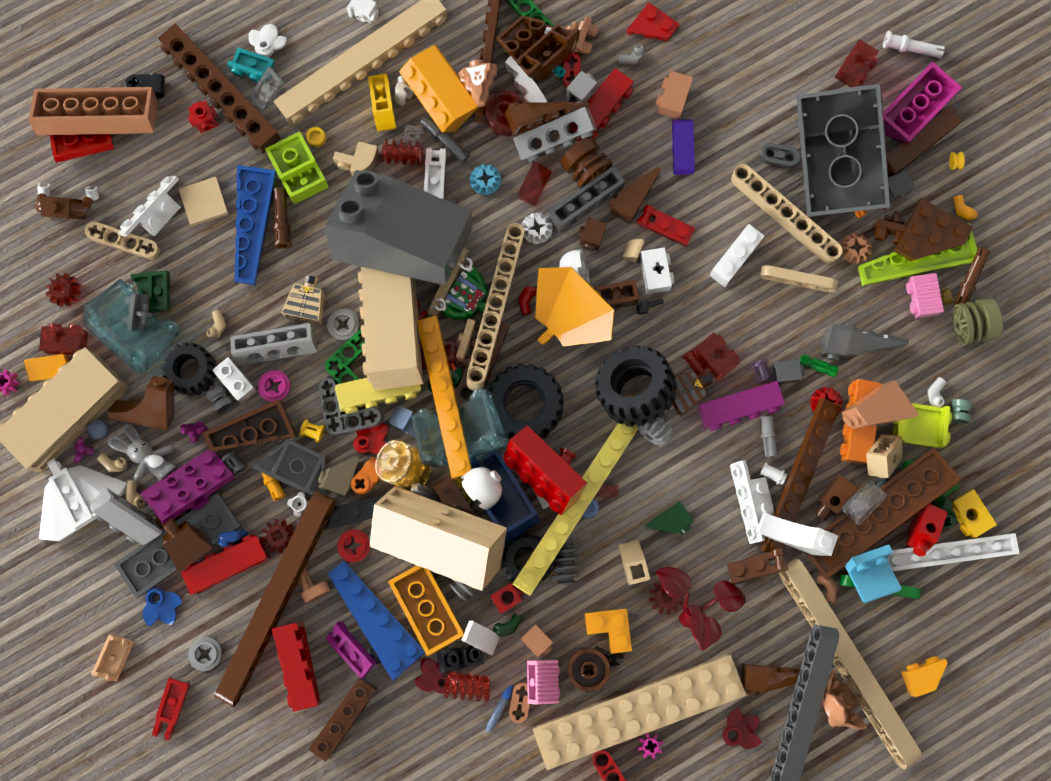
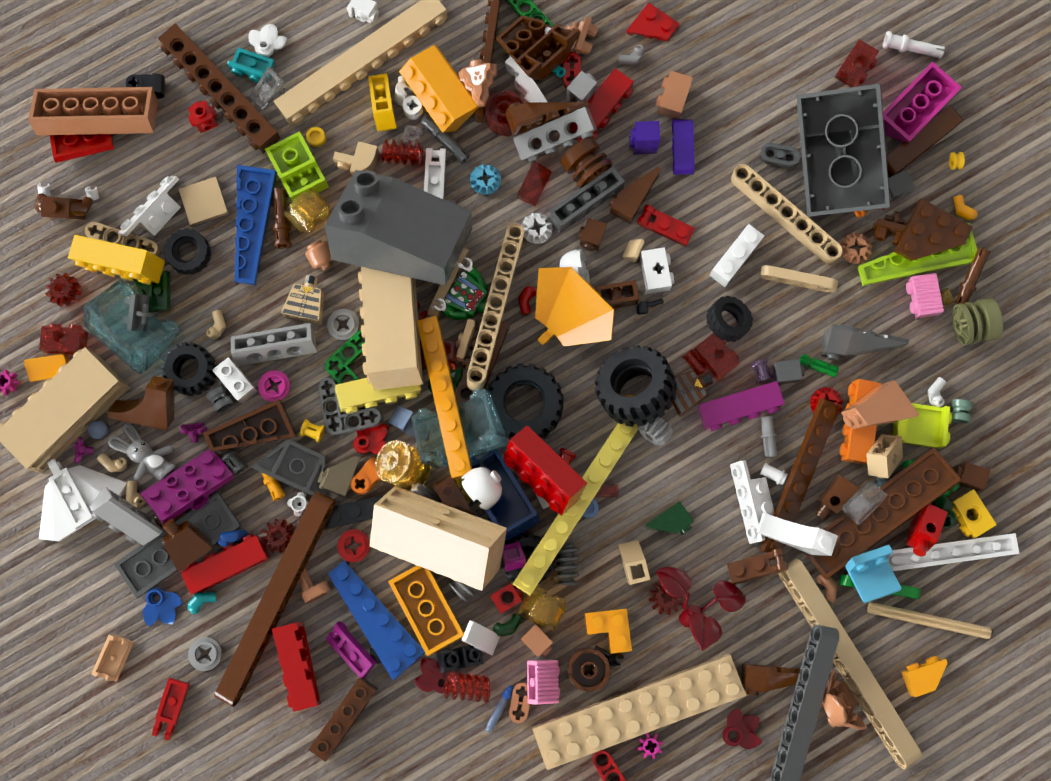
(116, 260): none -> yellow piece
(173, 245): none -> black tyre
(199, 599): none -> teal arm
(307, 211): none -> clear yellow brick
(319, 255): none -> nougat head
(415, 110): none -> white wheel
(513, 556): none -> magenta slope
(543, 609): none -> clear yellow brick
(645, 137): none -> dark purple brick
(723, 329): none -> black tyre
(929, 620): none -> tan axle
(972, 476): none -> reddish brown brick

